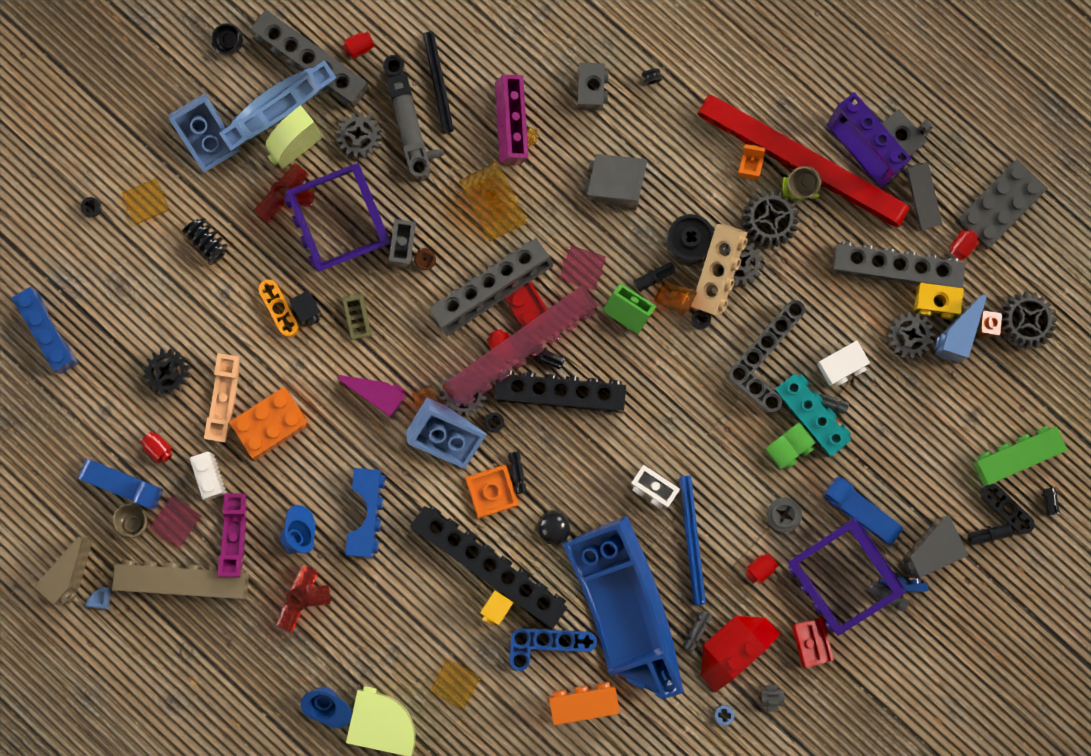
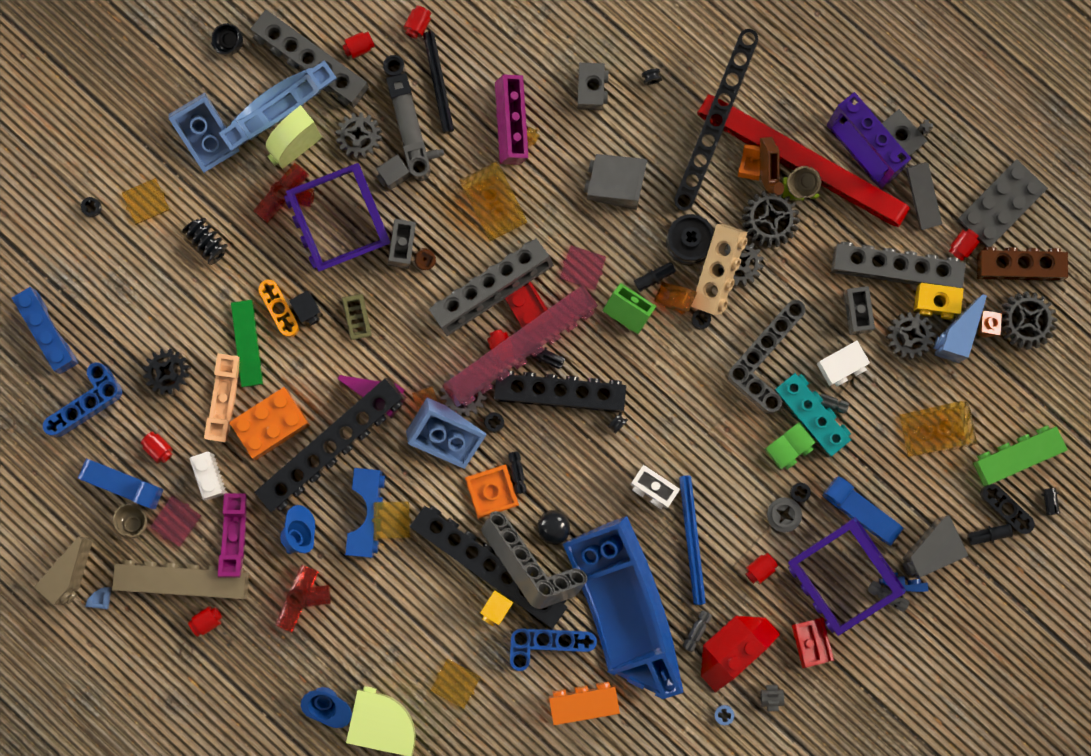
(81, 403): none -> blue beam
(205, 621): none -> red brick
(247, 343): none -> green tile
(269, 492): none -> black brick
(391, 520): none -> clear yellow piece
(392, 173): none -> dark grey brick
(417, 22): none -> red brick
(524, 569): none -> dark grey beam
(617, 423): none -> black bush
(716, 109): none -> black beam
(770, 166): none -> reddish brown piece
(798, 498): none -> black bush
(859, 310): none -> dark grey brick
(938, 429): none -> clear yellow slope
(989, 270): none -> reddish brown brick

